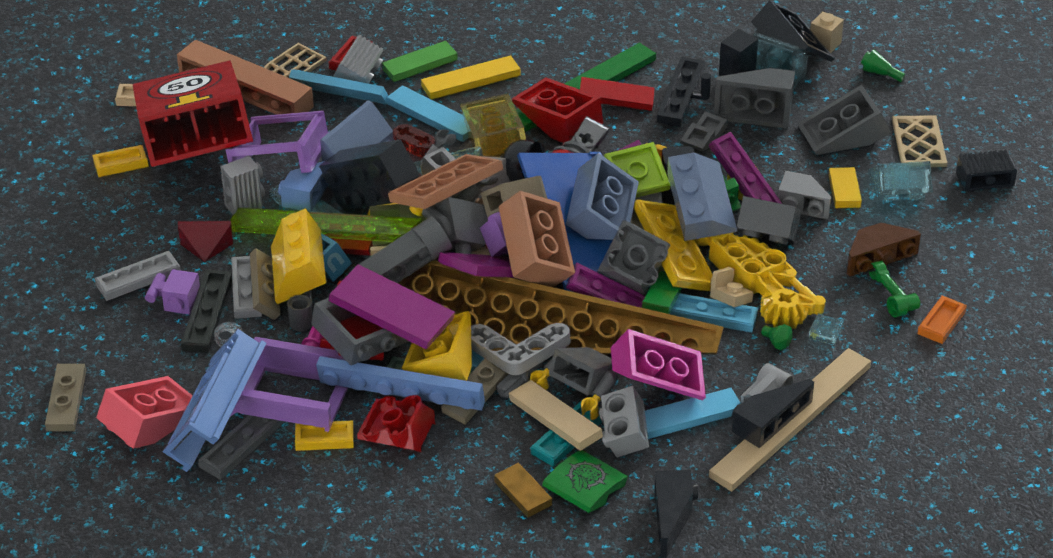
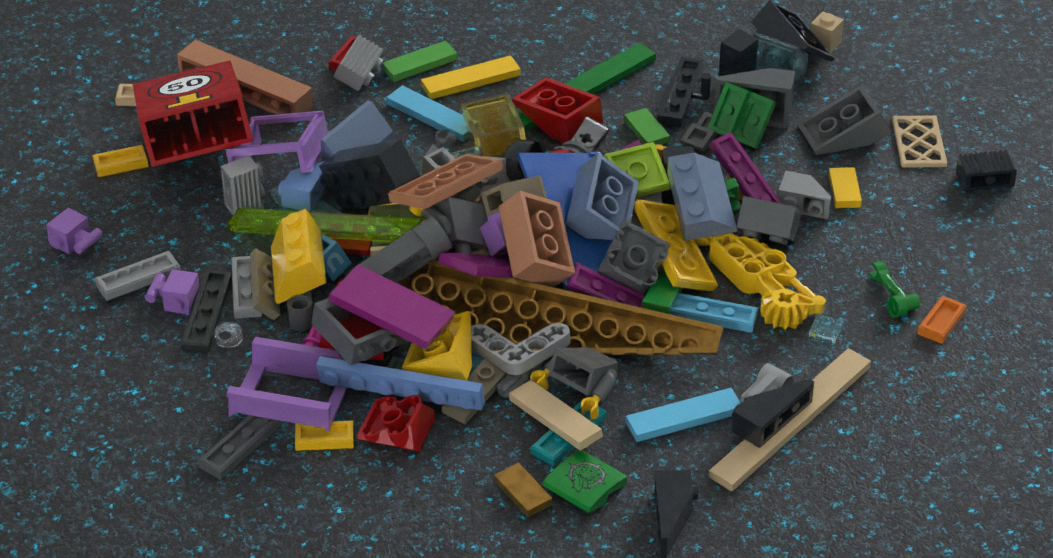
(65, 397): dark tan plate -> none
(71, 232): none -> medium lavender brick
(143, 410): coral slope -> none
(205, 237): dark red slope -> none
(214, 398): medium blue piece -> none
(296, 58): tan window -> none
(340, 86): medium azure tile -> none
(414, 139): clear red beam -> none
(619, 93): red tile -> none
(624, 421): light grey brick -> none
(646, 127): none -> bright green tile
(659, 363): dark pink slope -> none
(727, 291): tan bracket -> none
(742, 114): none -> green slope
(779, 335): green rock -> none
(877, 64): green cone -> none
(881, 243): reddish brown slope -> none
(901, 180): clear light blue slope -> none

